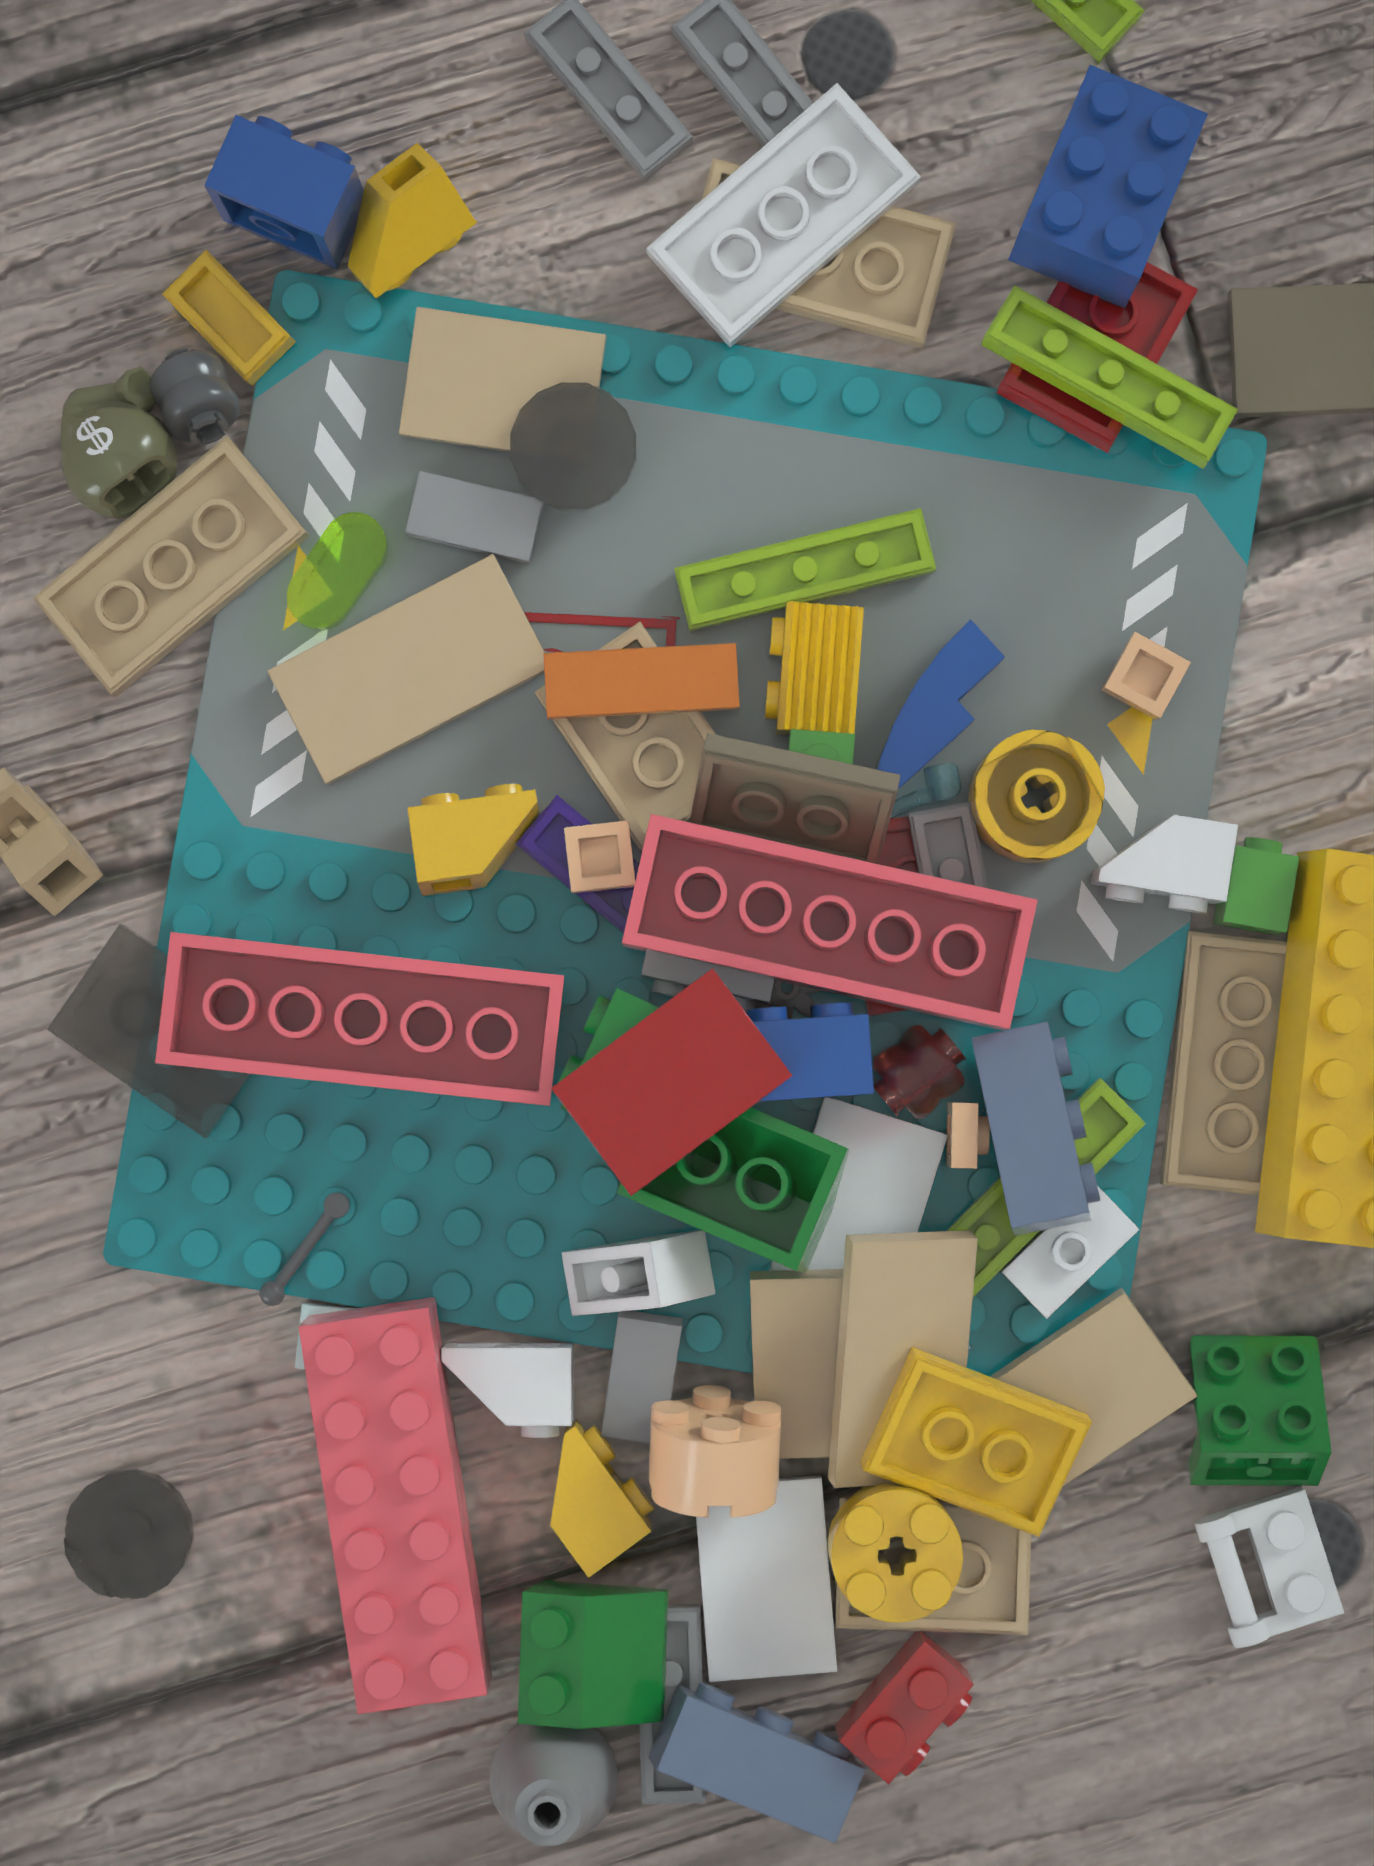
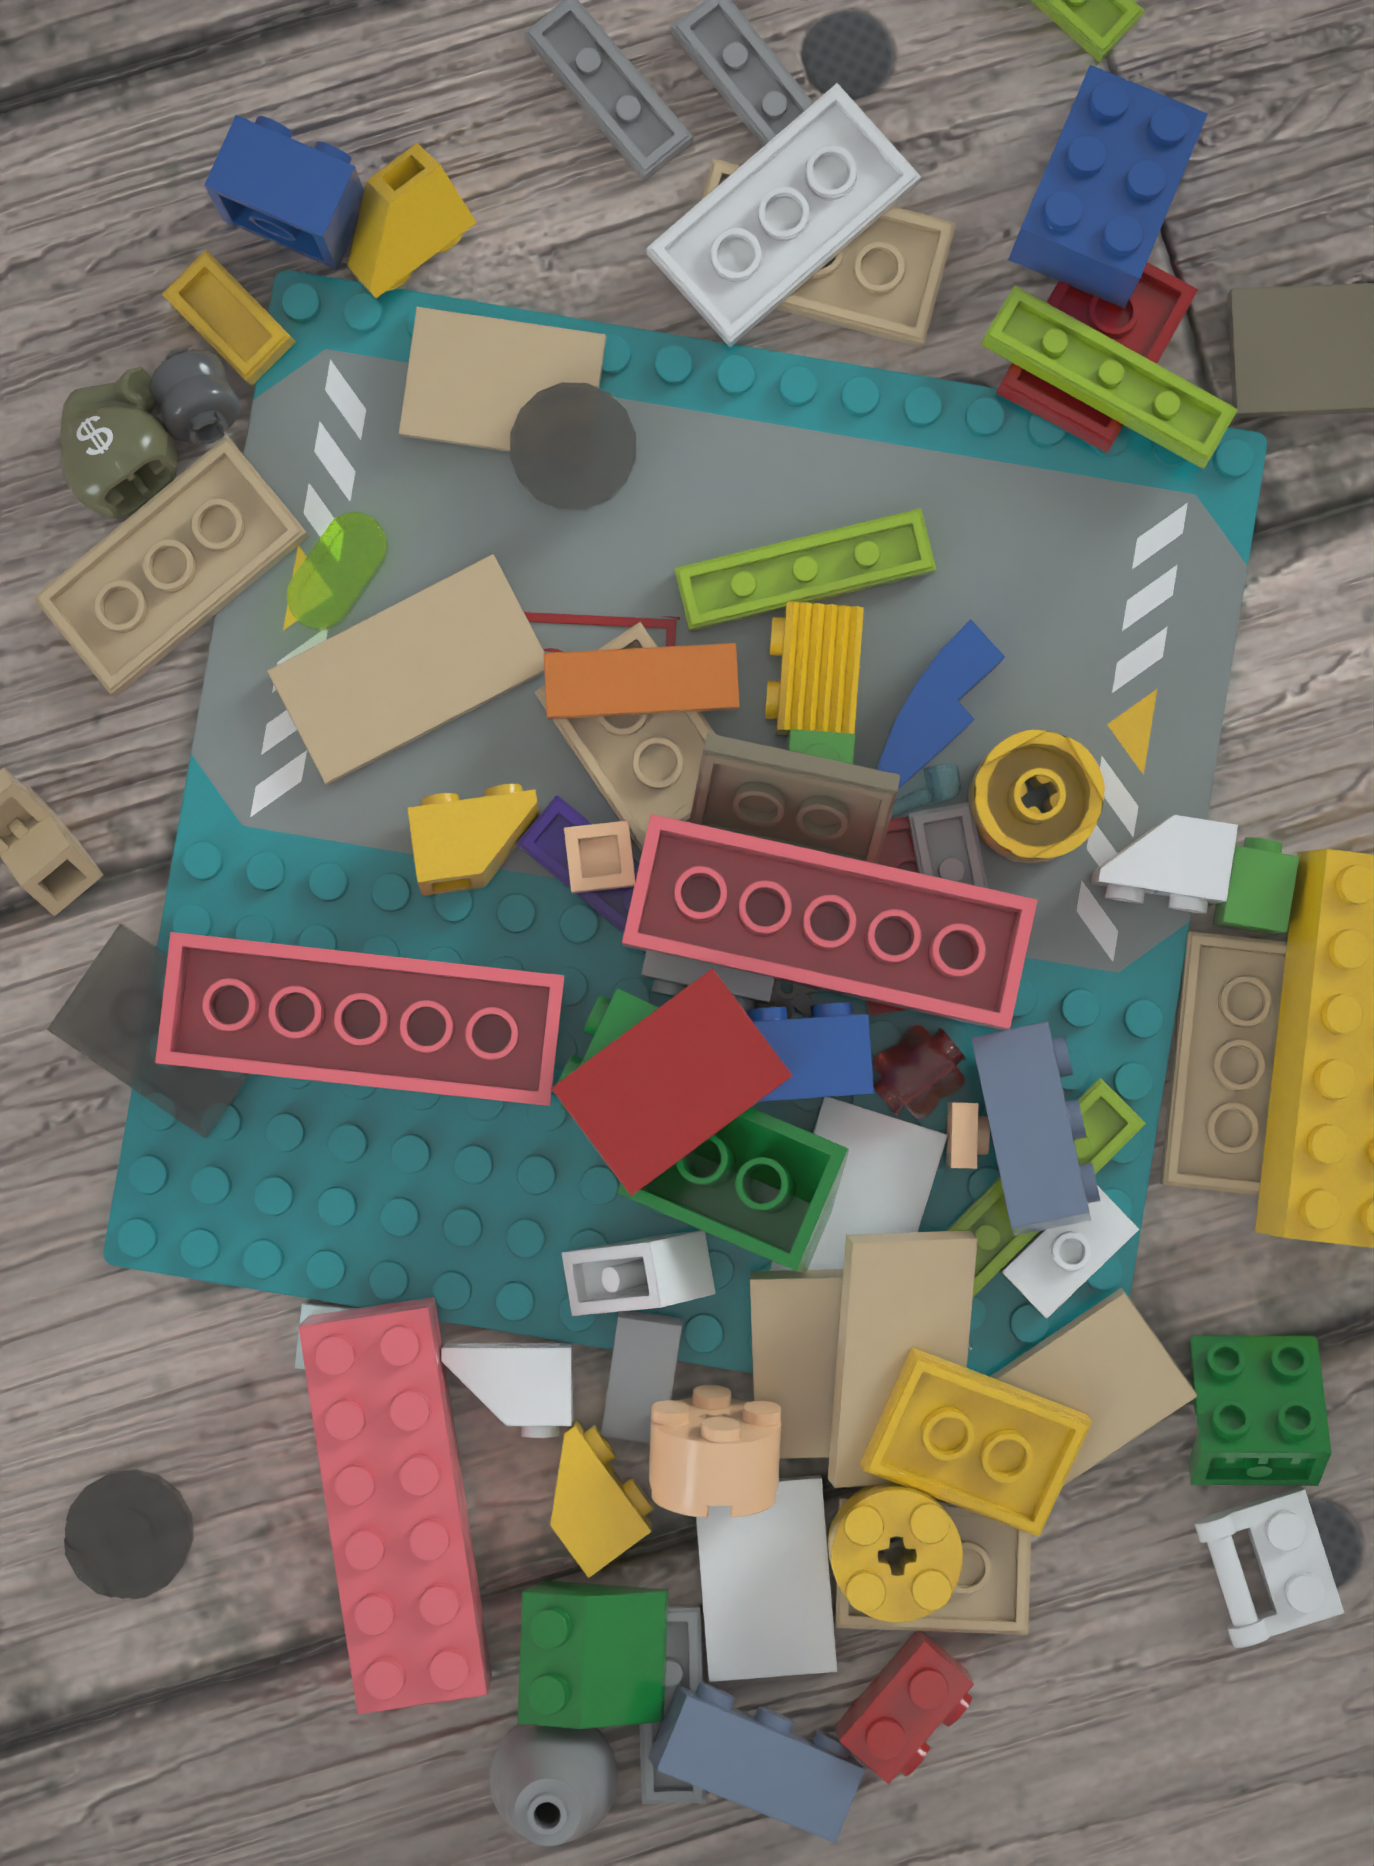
(335, 1206): dark grey hinge -> none
(474, 517): light grey tile -> none
(1146, 676): light nougat plate -> none

